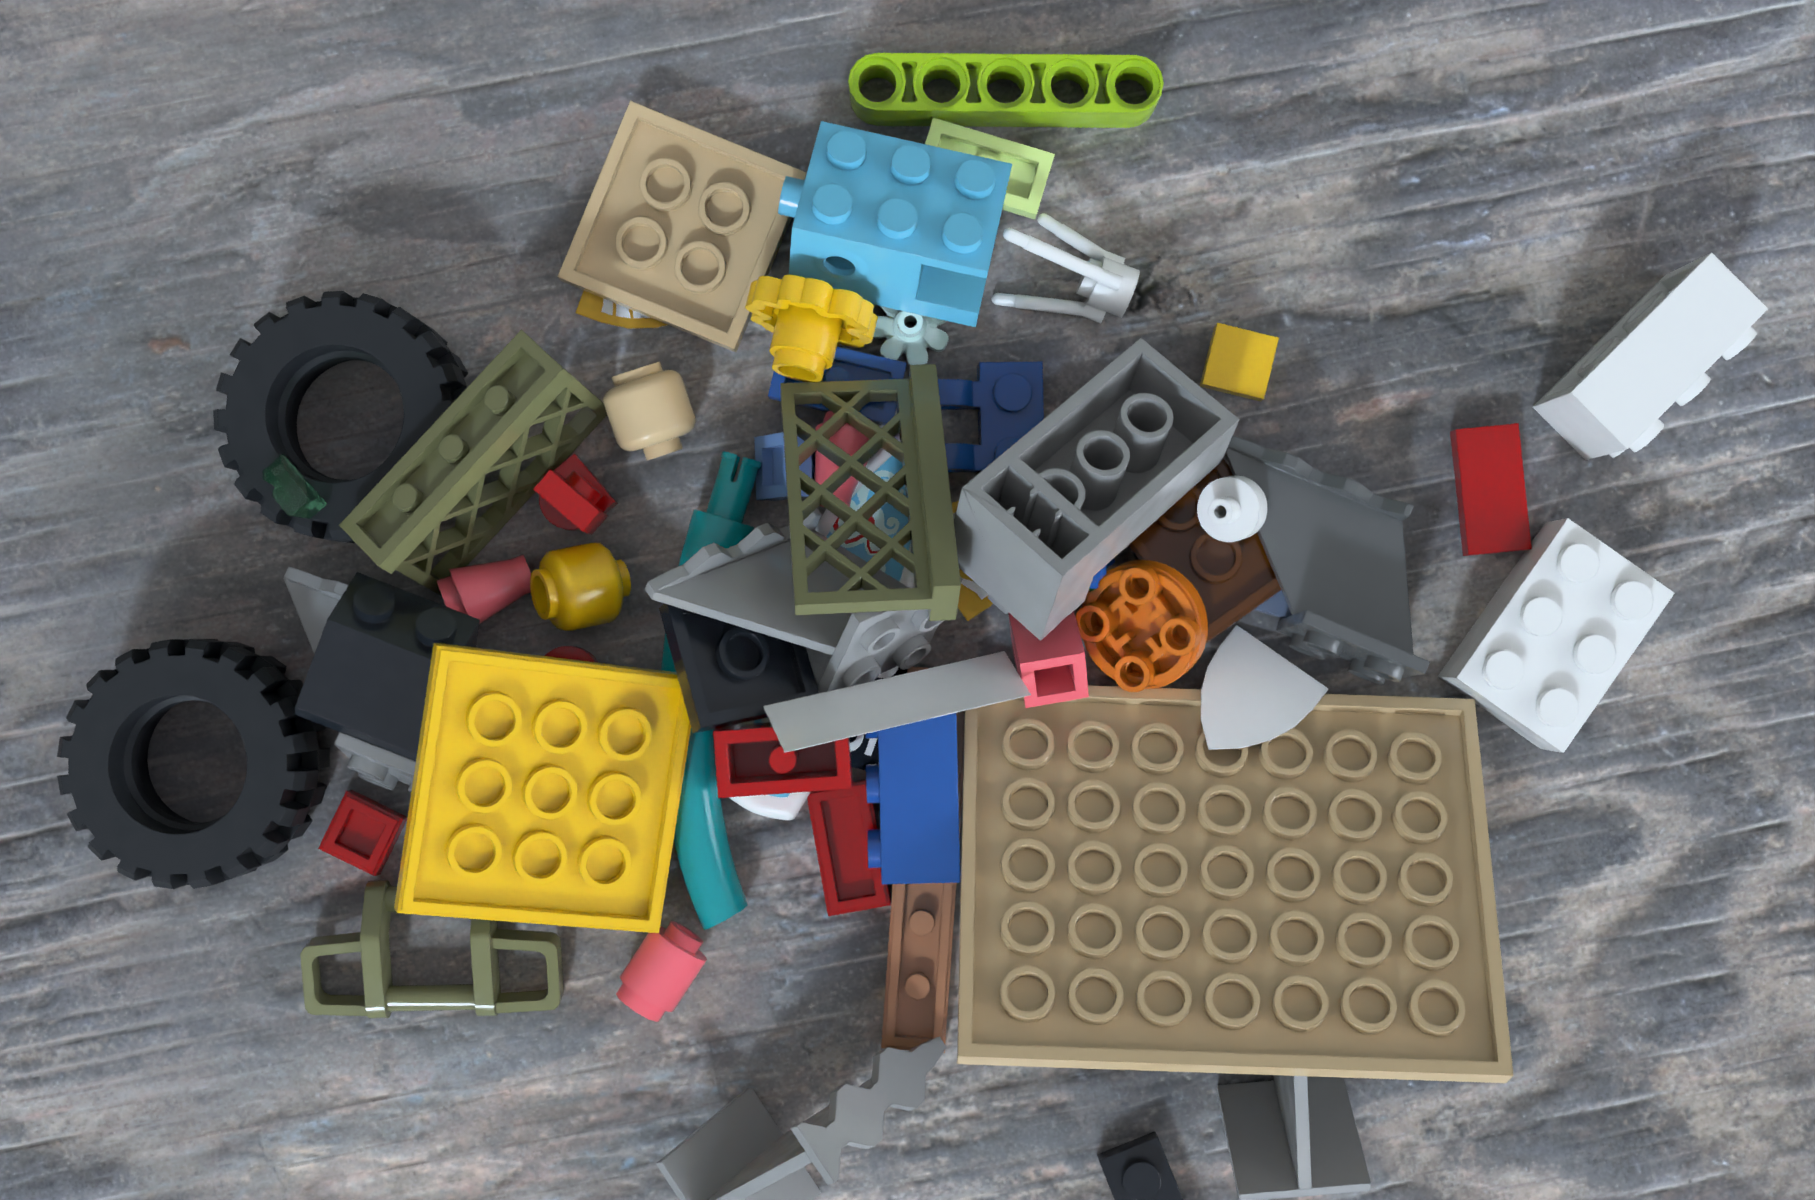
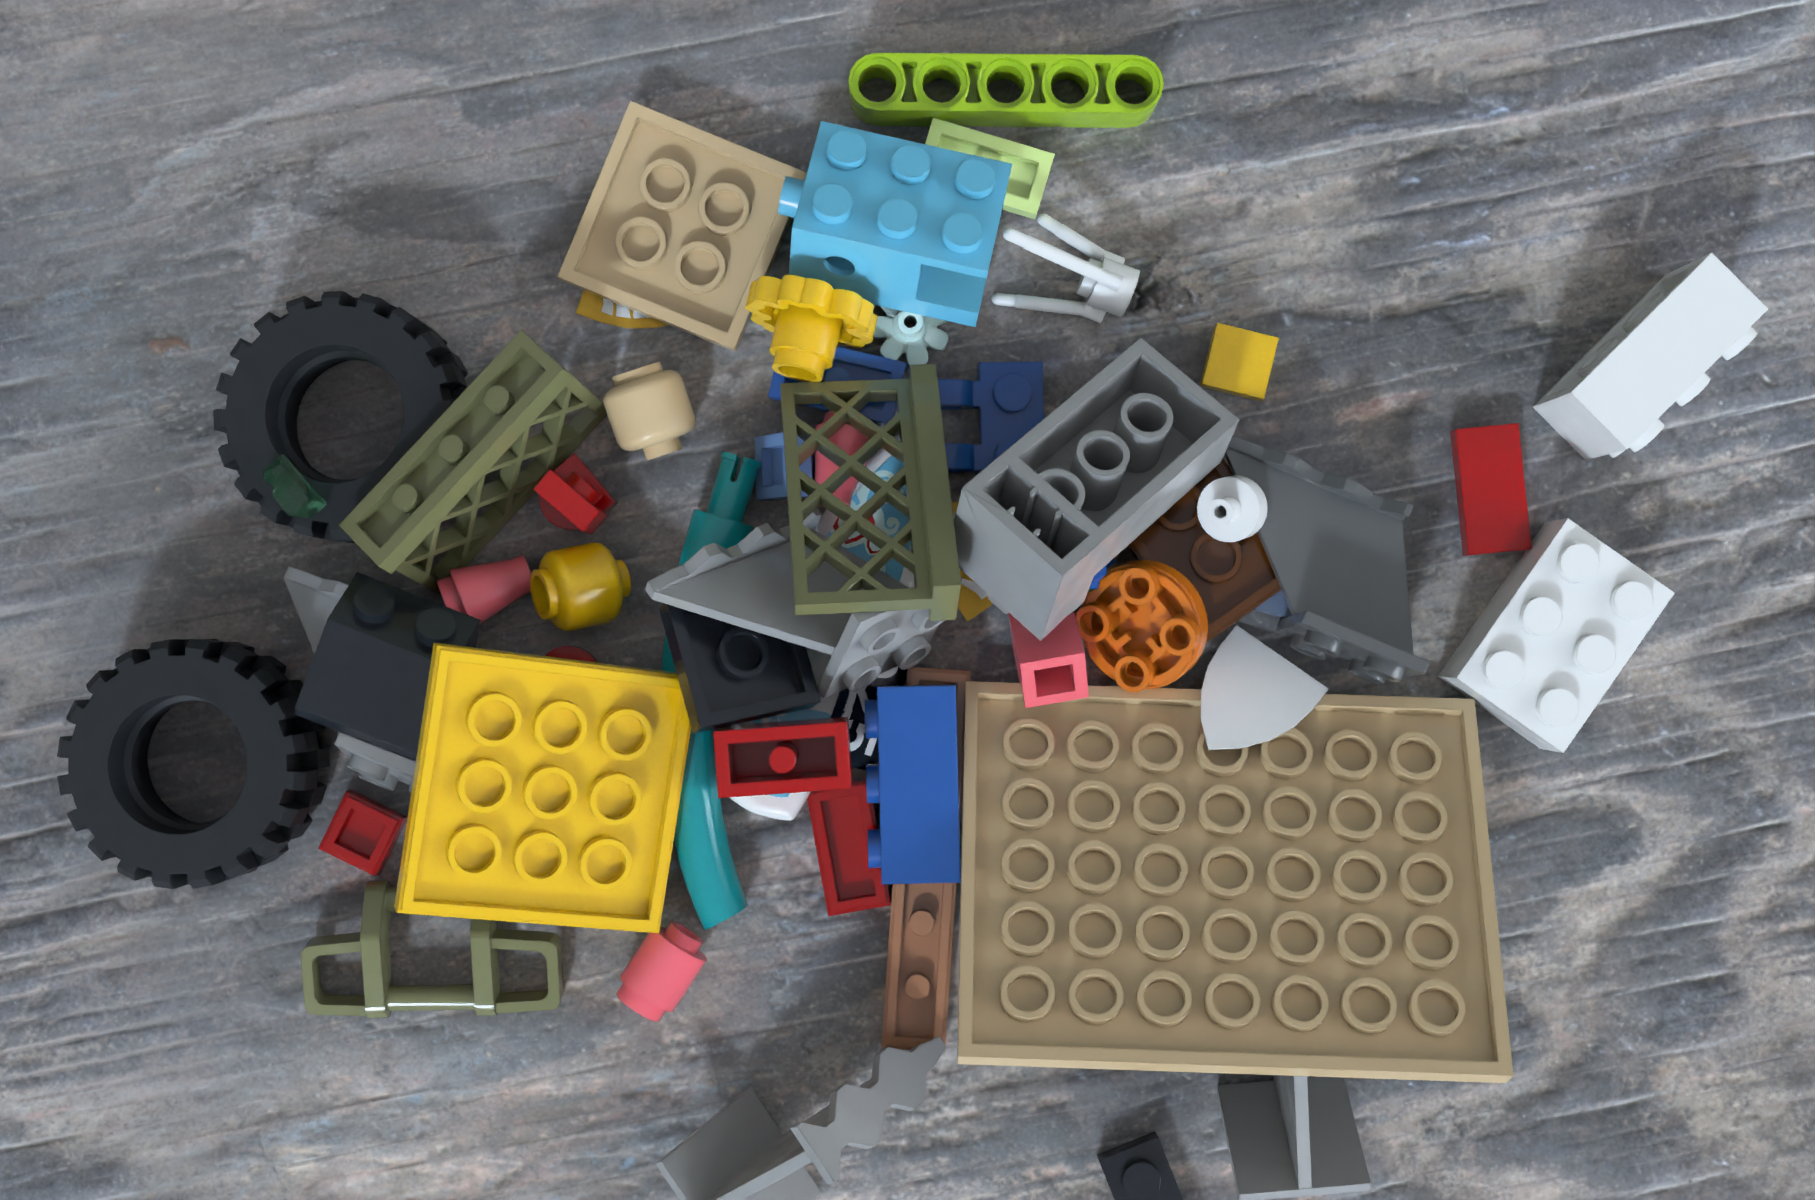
(895, 701): white sticker -> none

